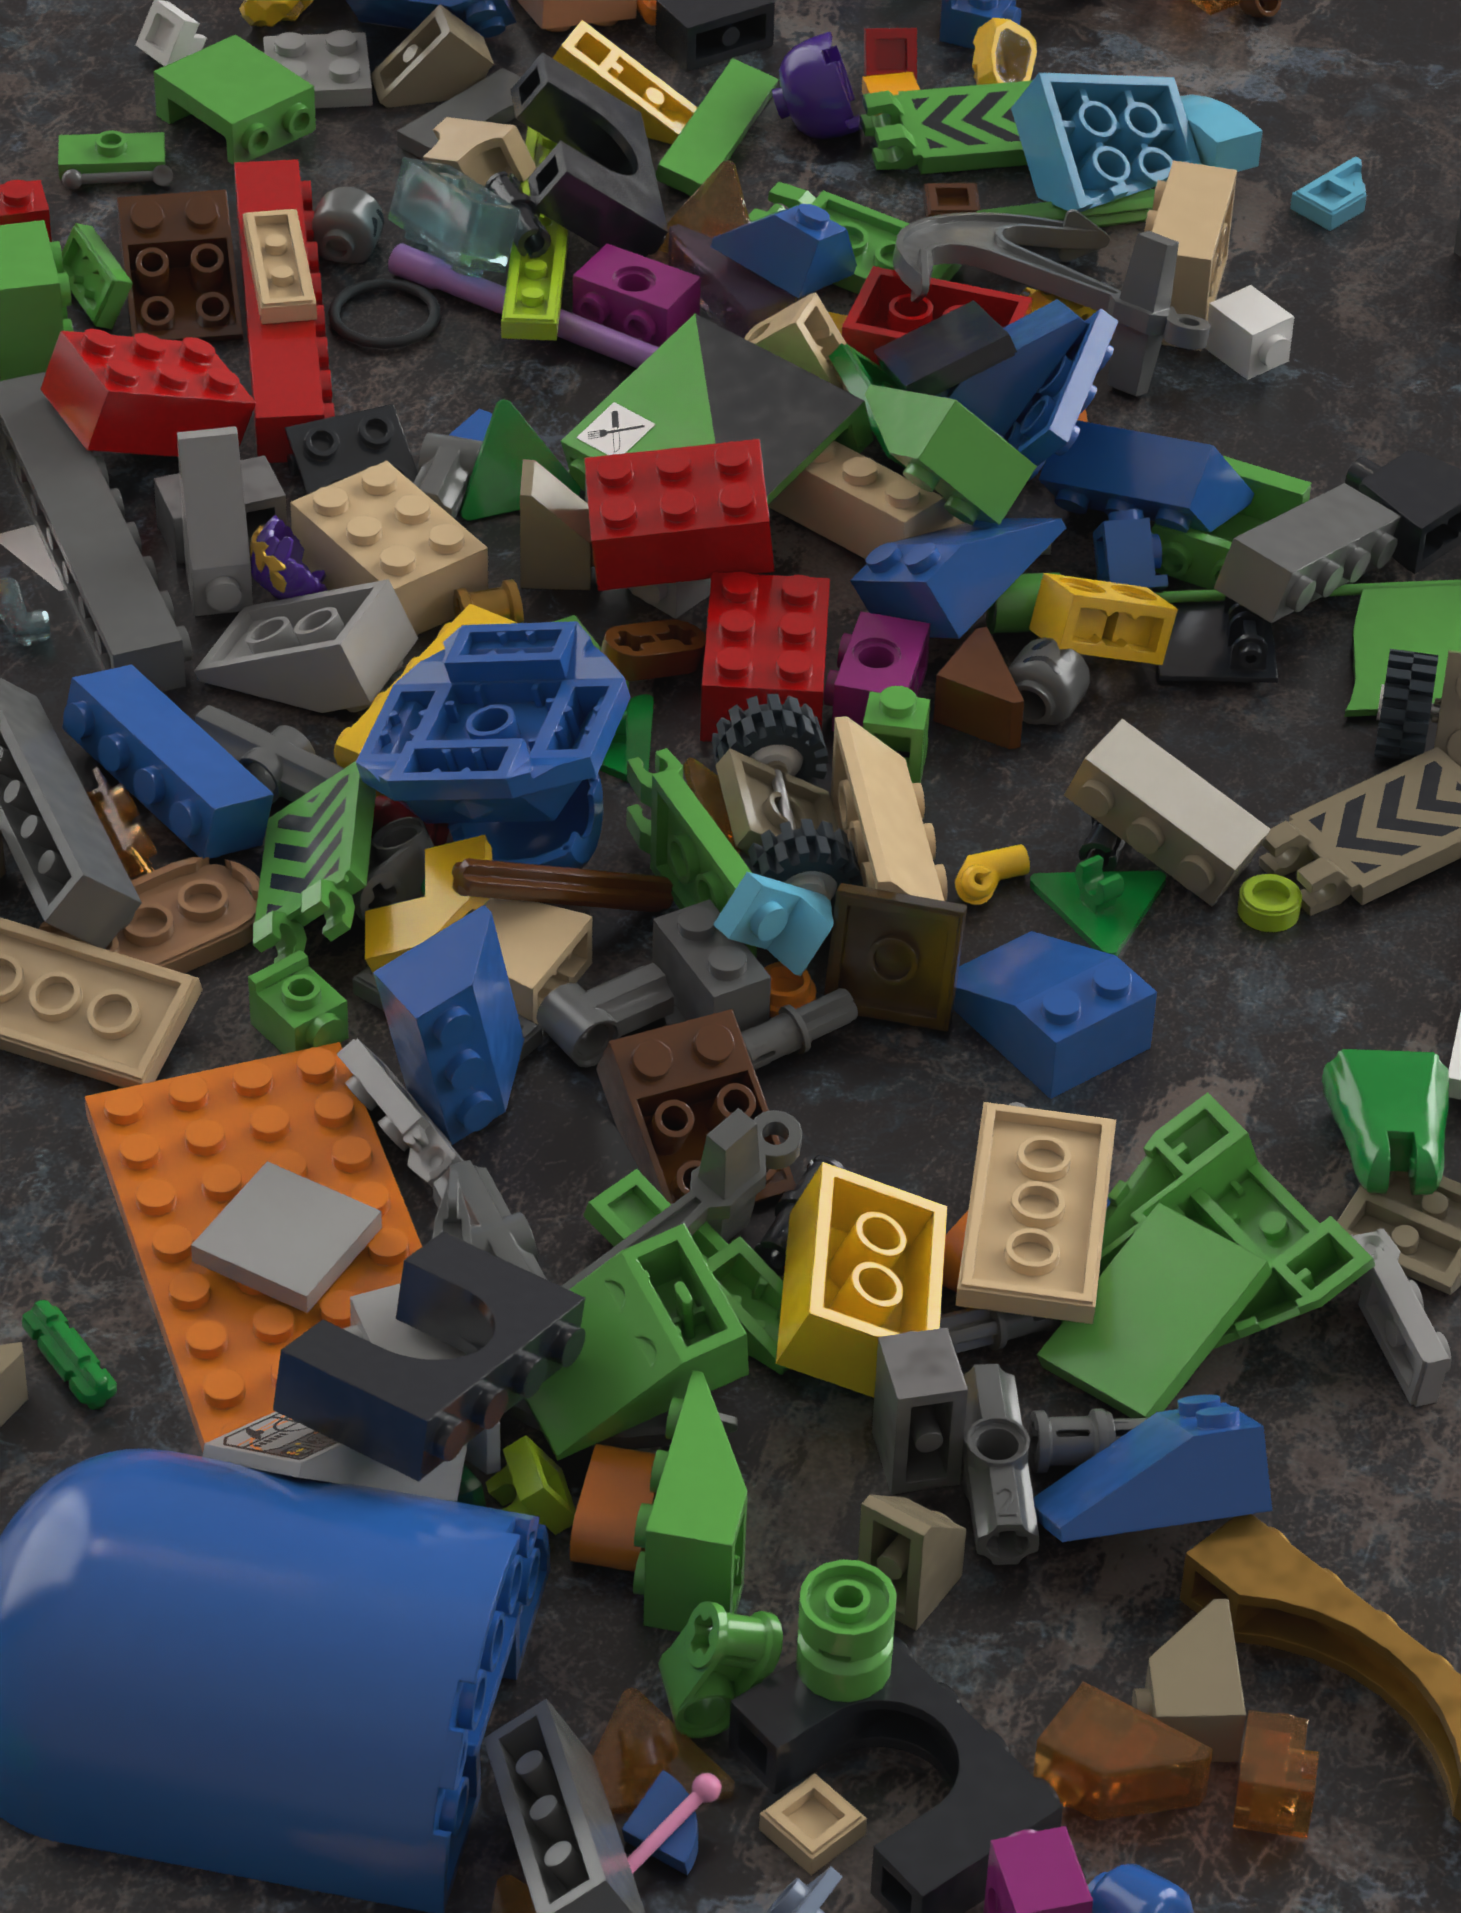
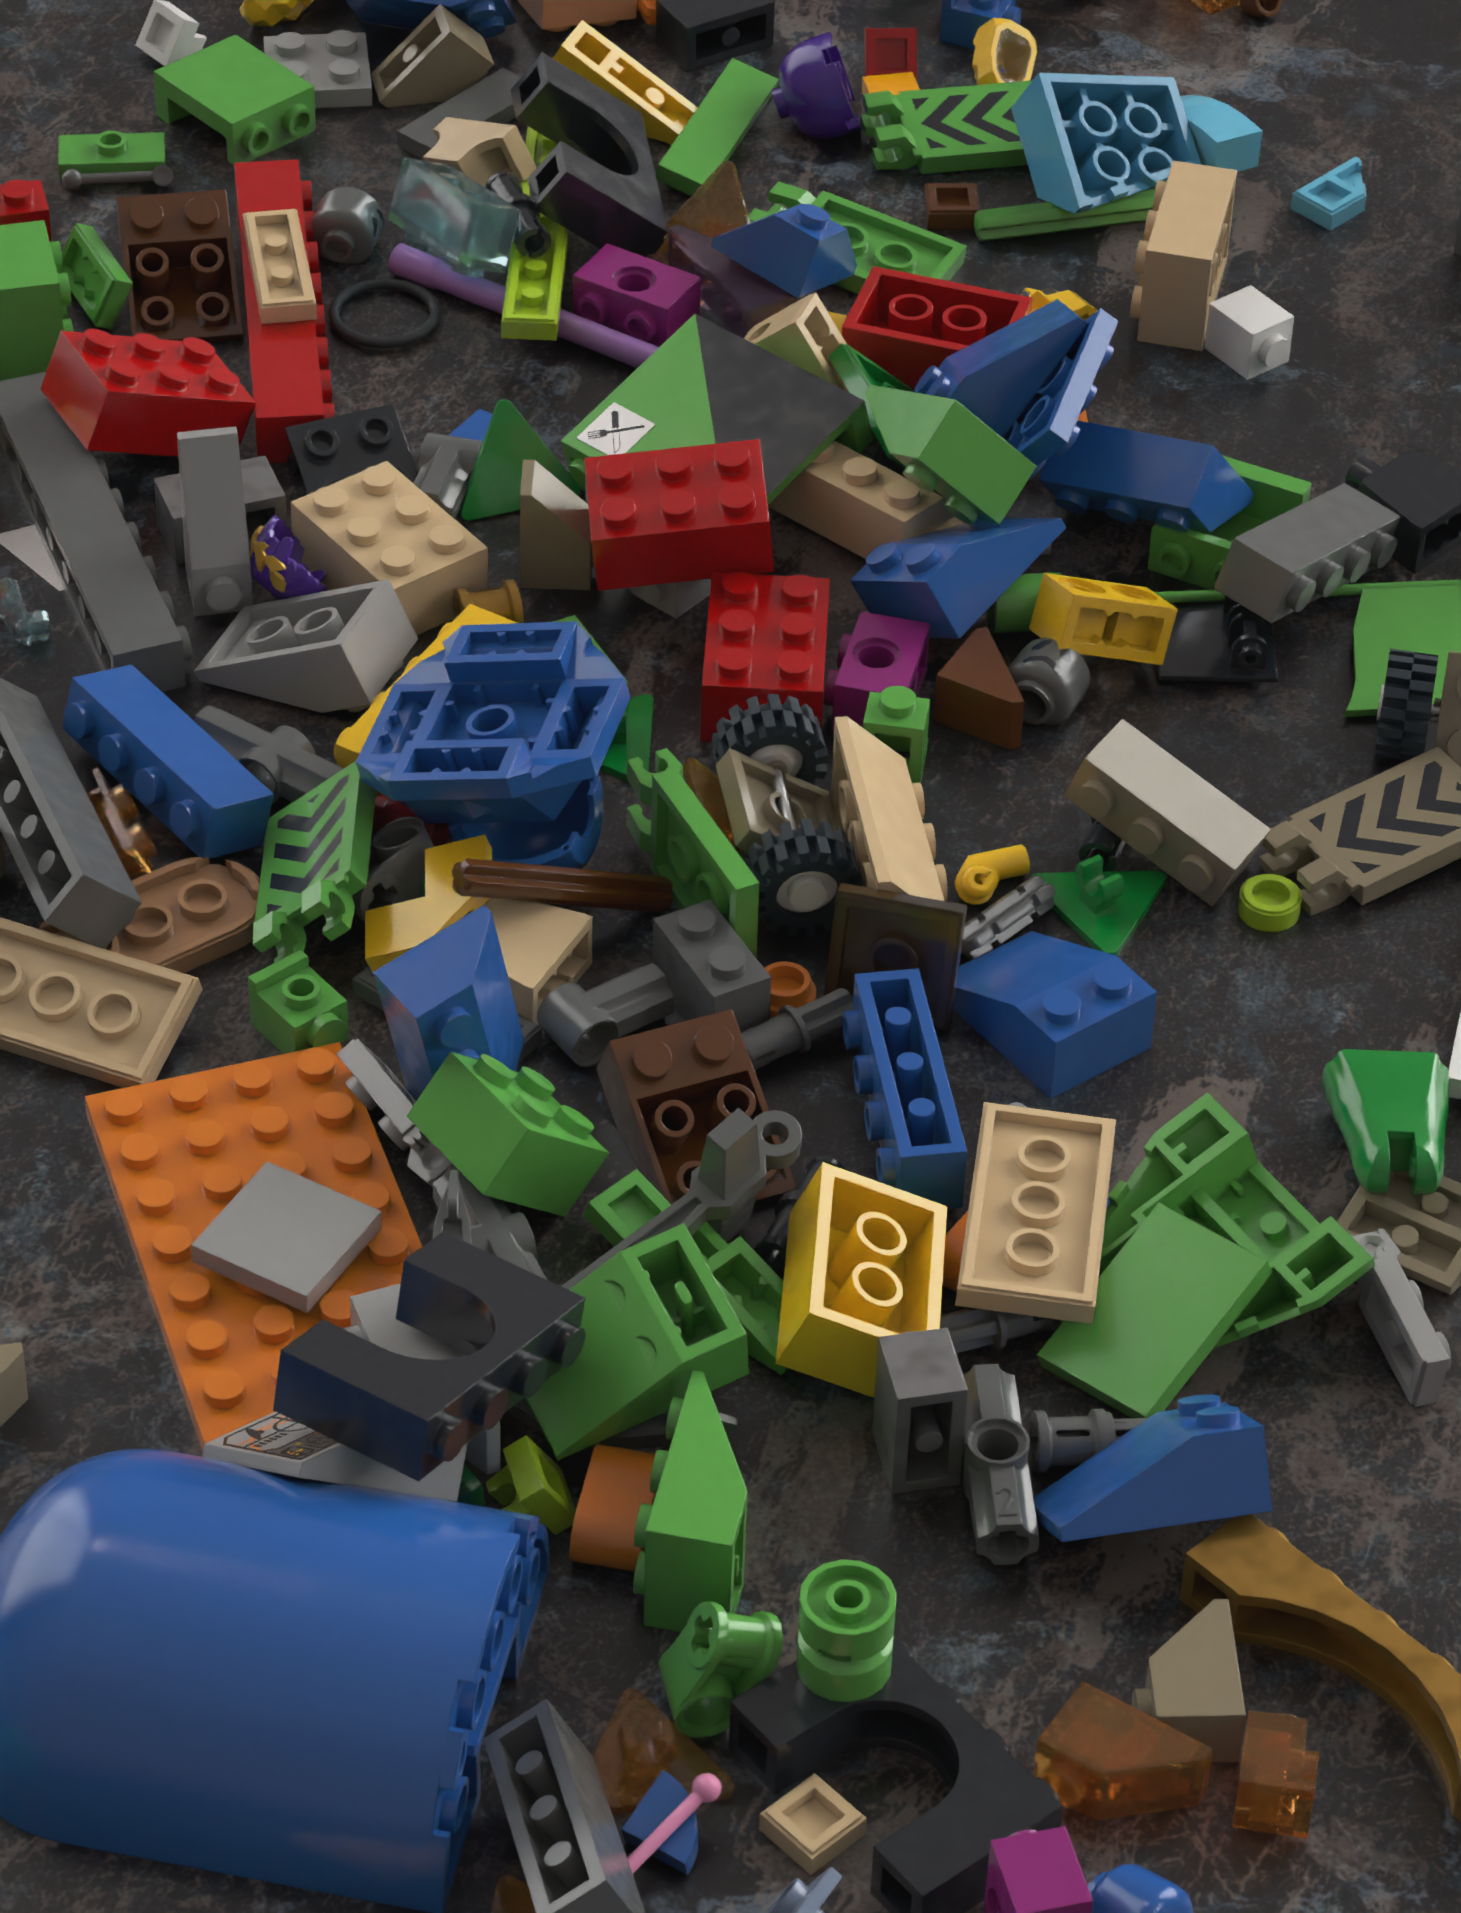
(69, 1354): green axle -> none
(508, 1133): none -> bright green brick
(654, 648): reddish brown beam -> none
(777, 918): medium azure slope -> none
(905, 1087): none -> blue brick
(915, 1550): dark tan slope -> none
(946, 351): black tile -> none
(992, 244): dark grey piece -> none
(1007, 917): none -> dark grey axle
(1128, 551): blue brick -> none

